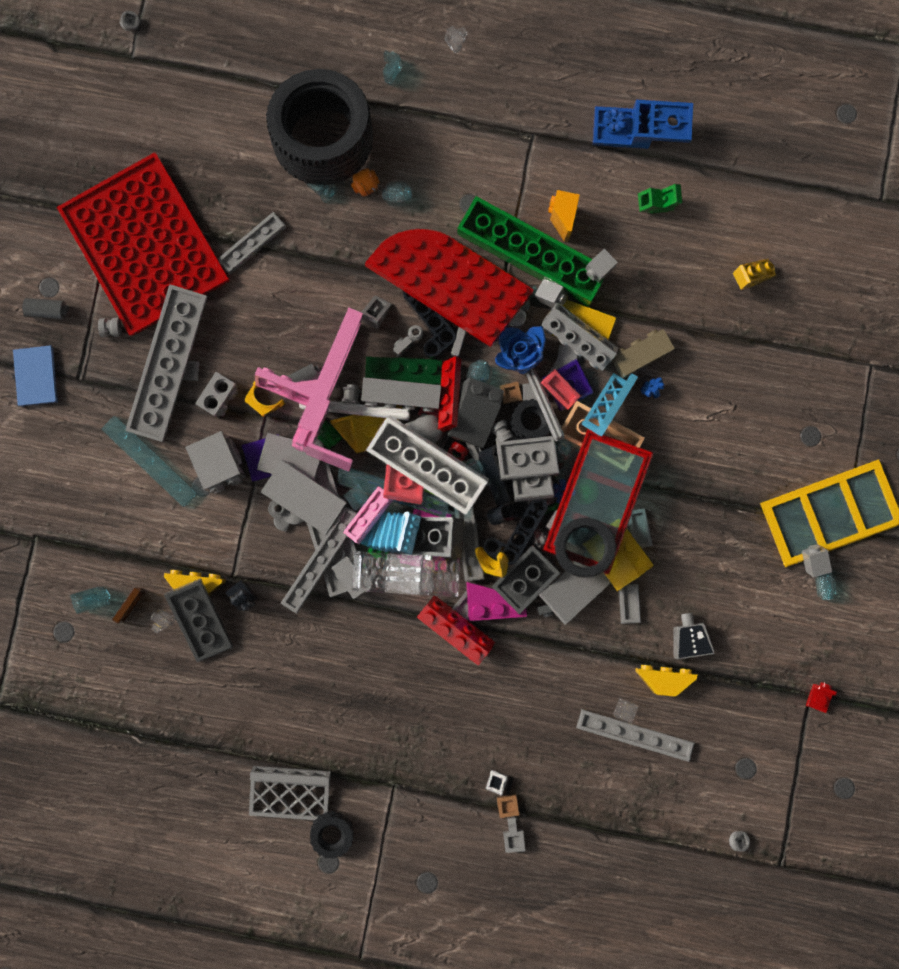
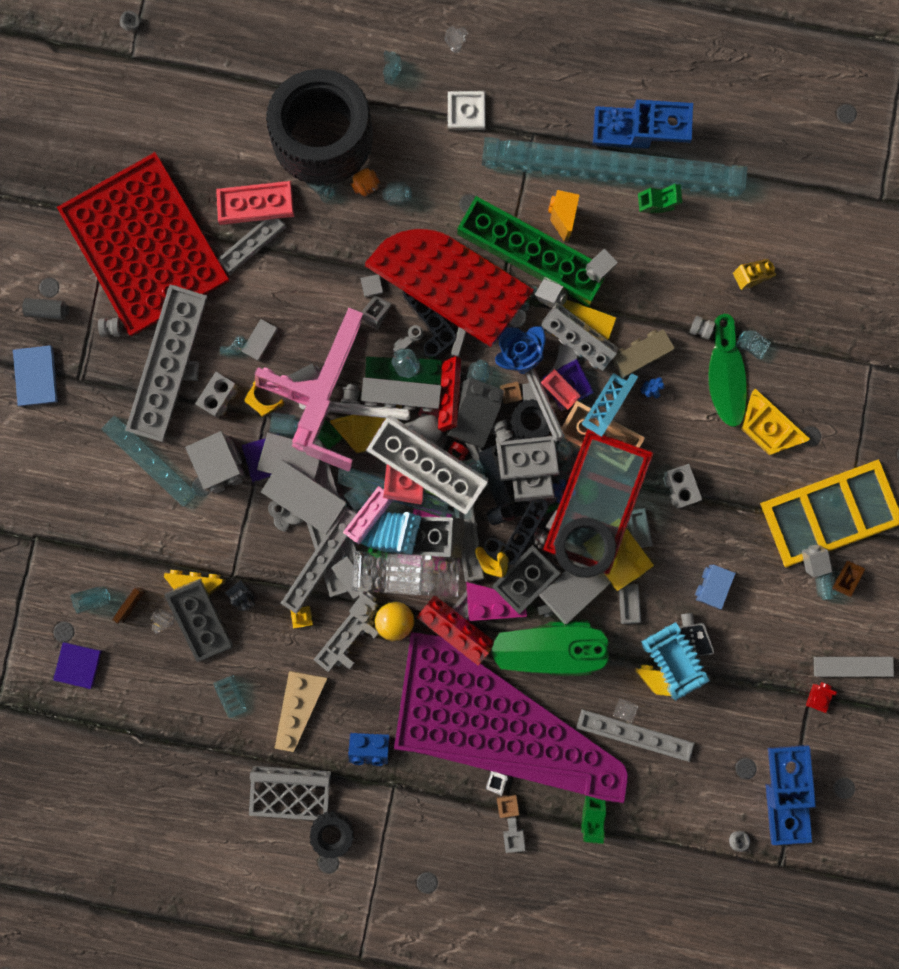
(77, 665): none -> dark purple tile
(235, 348): none -> clear light blue arm
(237, 694): none -> clear light blue slope
(255, 202): none -> coral tile
(259, 340): none -> light grey tile
(283, 424): none -> clear light blue brick
(298, 704): none -> tan wing
(303, 618): none -> yellow tile
(336, 648): none -> light grey hinge
(364, 607): none -> light grey bracket
(368, 749): none -> blue bracket
(371, 285): none -> light grey tile
(394, 621): none -> yellow tile
(405, 363): none -> clear light blue head
(466, 110): none -> white tile
(484, 722): none -> magenta wing
(552, 649): none -> green piece
(593, 820): none -> green brick
(614, 166): none -> clear light blue brick
(676, 660): none -> medium azure piece
(687, 484): none -> light grey brick
(702, 327): none -> light grey wheel
(714, 586): none -> medium blue brick
(727, 374): none -> green plant
(753, 343): none -> clear light blue bracket
(769, 426): none -> yellow wing
(790, 794): none -> blue bracket
(848, 578): none -> reddish brown slope
(853, 667): none -> light grey tile

